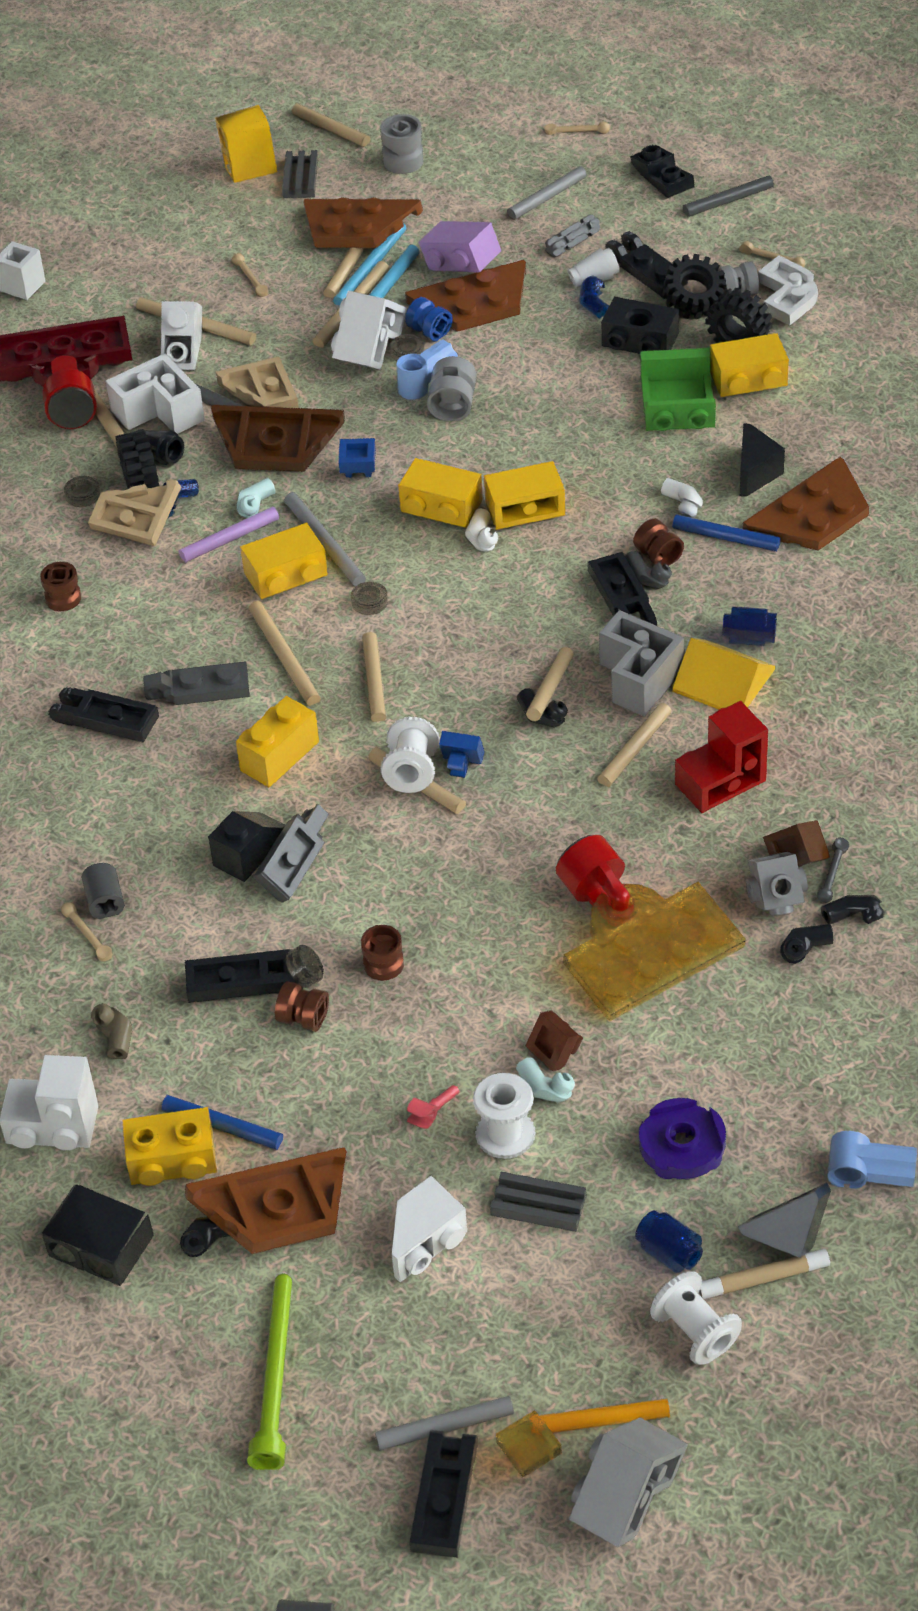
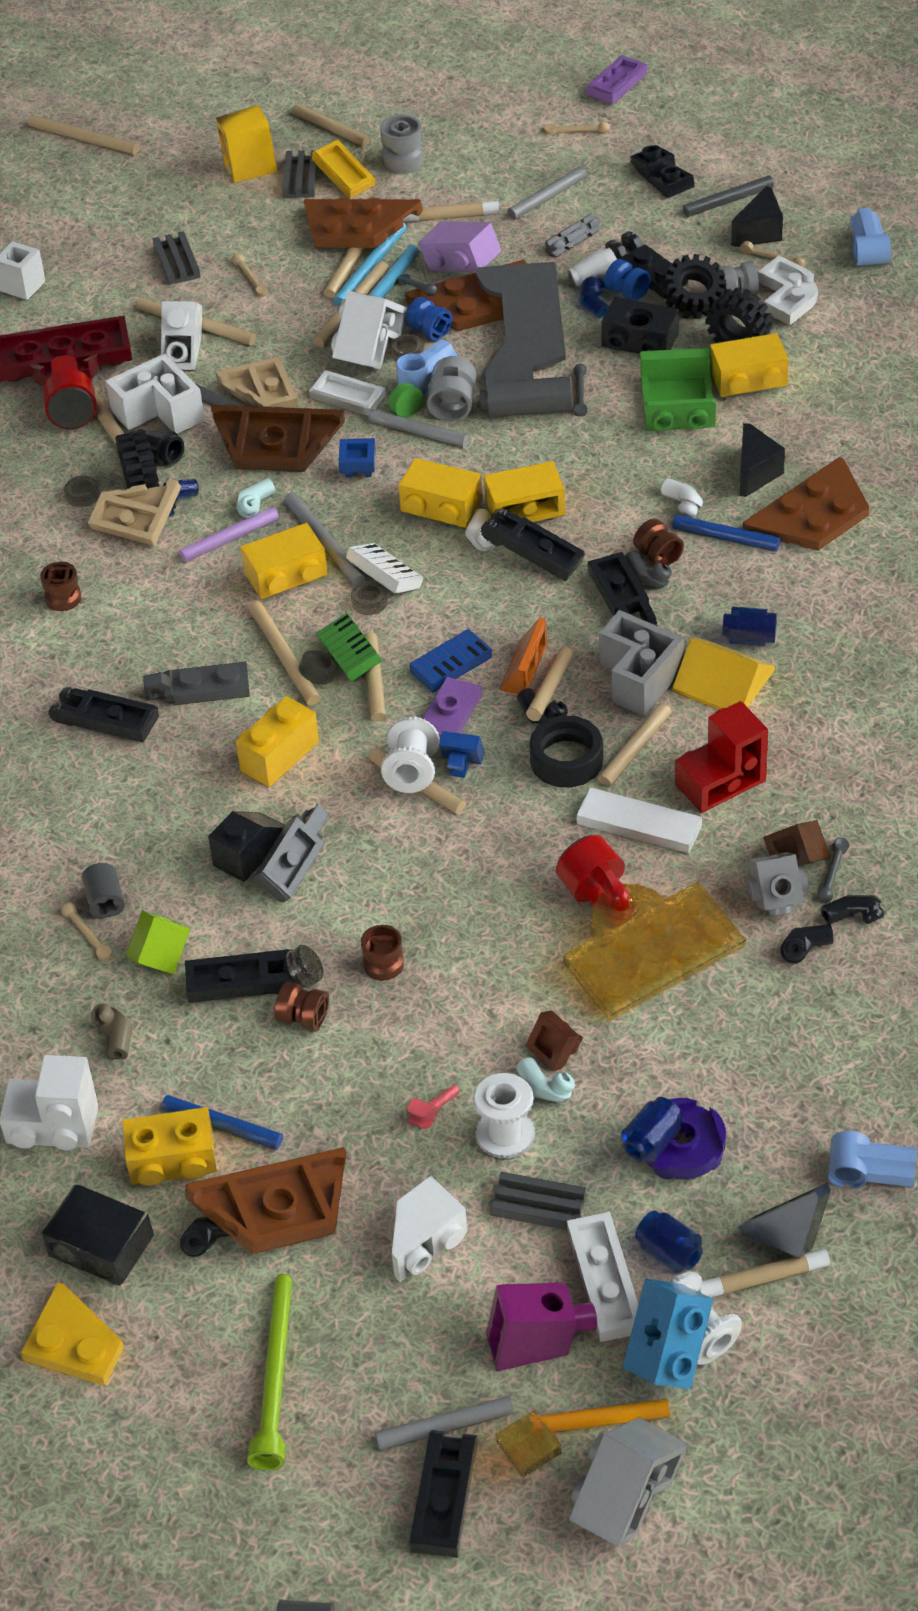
(72, 1339): none -> yellow wing
(83, 134): none -> tan bar
(157, 942): none -> lime panel
(171, 243): none -> dark grey tile
(318, 667): none -> clear smoke tile
(343, 169): none -> yellow tile
(347, 392): none -> white tile
(349, 647): none -> bright green tile
(384, 568): none -> white tile
(405, 400): none -> bright green tile
(418, 428): none -> light grey bar
(429, 289): none -> dark grey hinge
(450, 660): none -> blue tile
(453, 705): none -> medium lavender plate
(454, 211): none -> tan bar
(526, 658): none -> orange slope
(531, 341): none -> dark grey door
(533, 543): none -> black hinge
(534, 1323): none -> magenta torso
(566, 773): none -> black tyre
(580, 408): none -> dark grey hinge
(604, 1274): none -> white plate
(617, 79): none -> medium lavender plate
(628, 281): none -> blue wheel
(639, 820): none -> white tile
(652, 1129): none -> clear blue brick
(668, 1333): none -> dark azure brick
(759, 221): none -> black slope
(869, 242): none -> light blue piece

